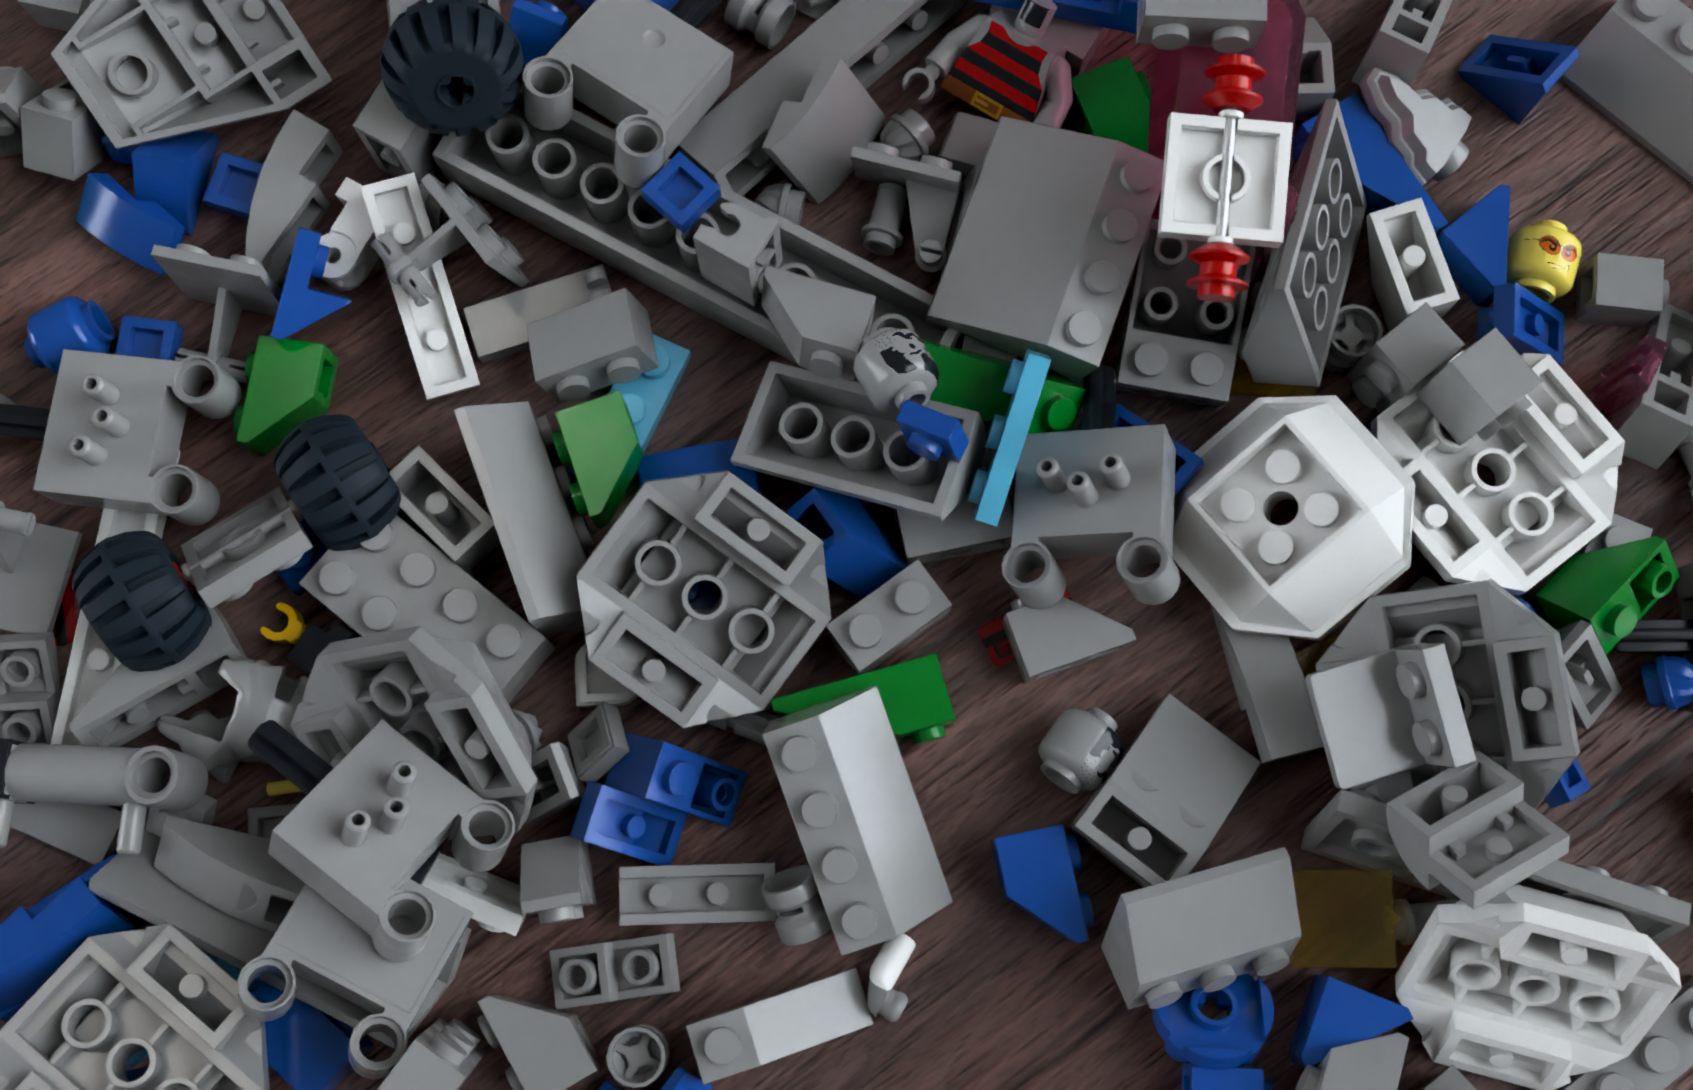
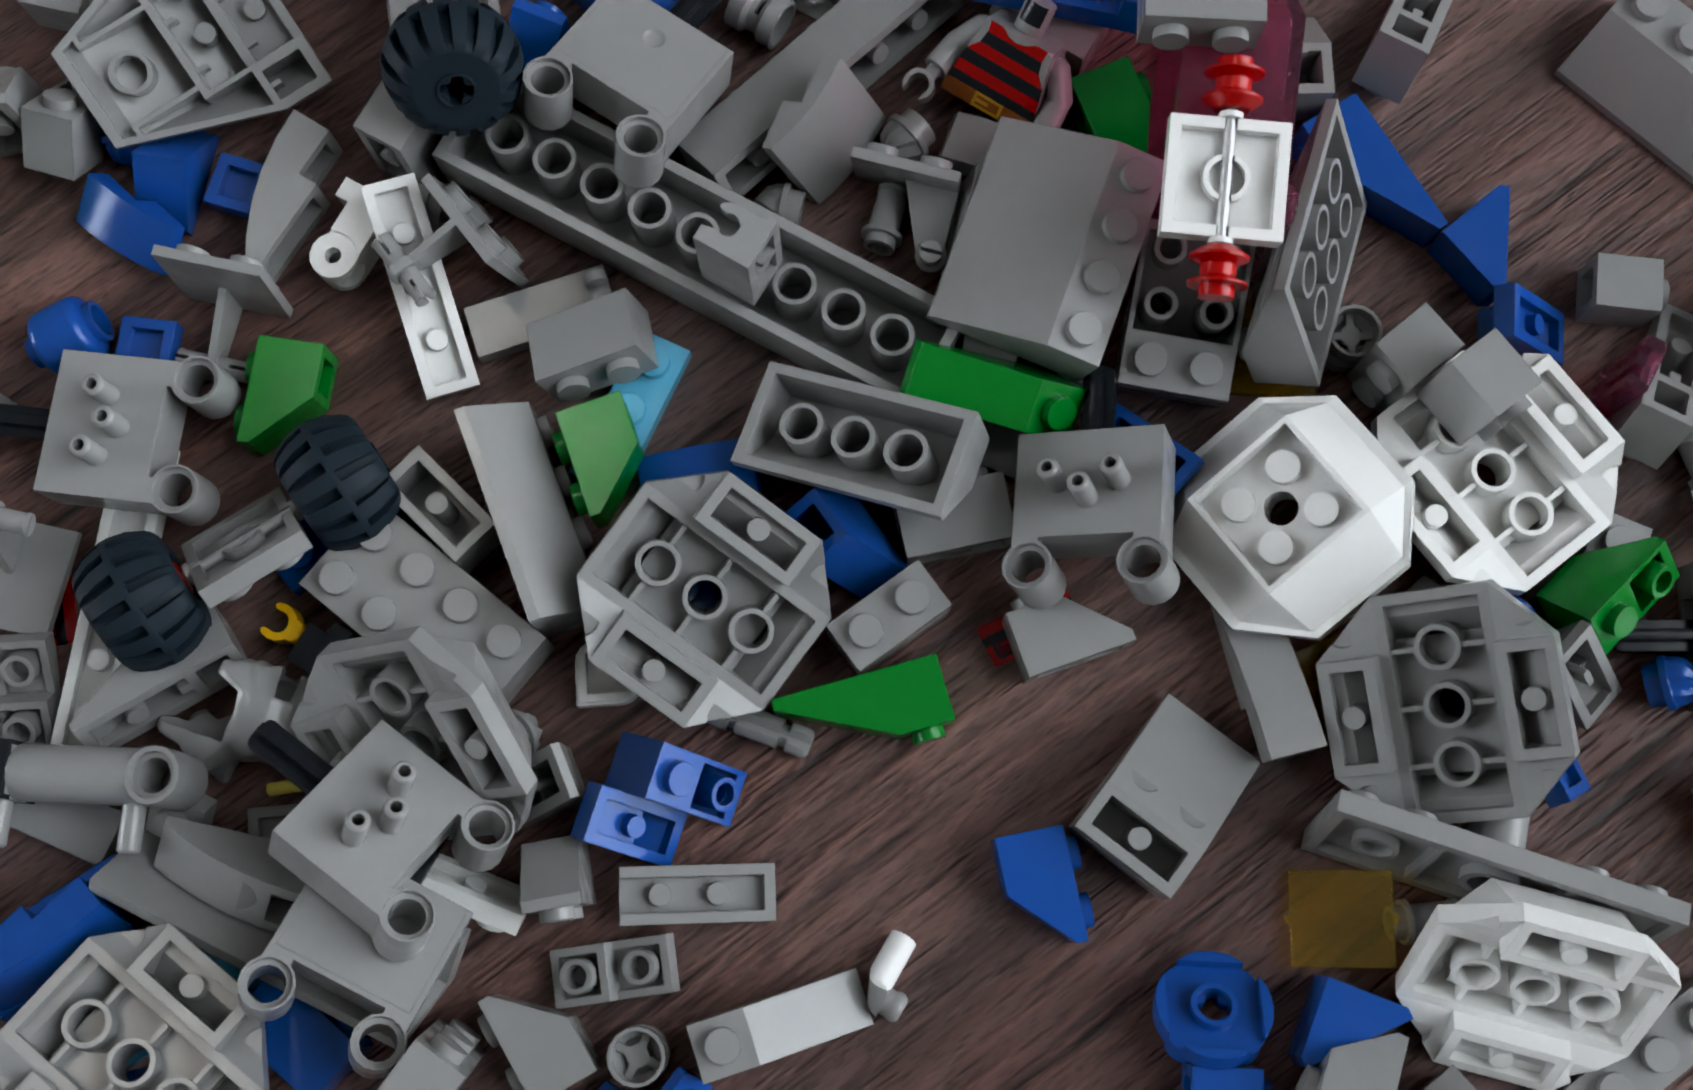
(300, 303): blue slope -> none
(598, 743): light grey tile -> none
(681, 192): blue plate -> none
(797, 905): light grey wheel -> none
(818, 320): light grey slope -> none
(857, 818): light grey slope -> none
(895, 368): light grey head -> none
(931, 432): blue plate -> none
(1008, 436): medium azure plate -> none
(1080, 749): light grey head -> none
(1203, 930): light grey slope -> none
(1390, 714): light grey bracket -> none
(1407, 263): white slope -> none
(1417, 124): light grey rock -> none
(1473, 831): light grey brick -> none
(1516, 72): blue slope -> none
(1544, 259): light yellow head -> none

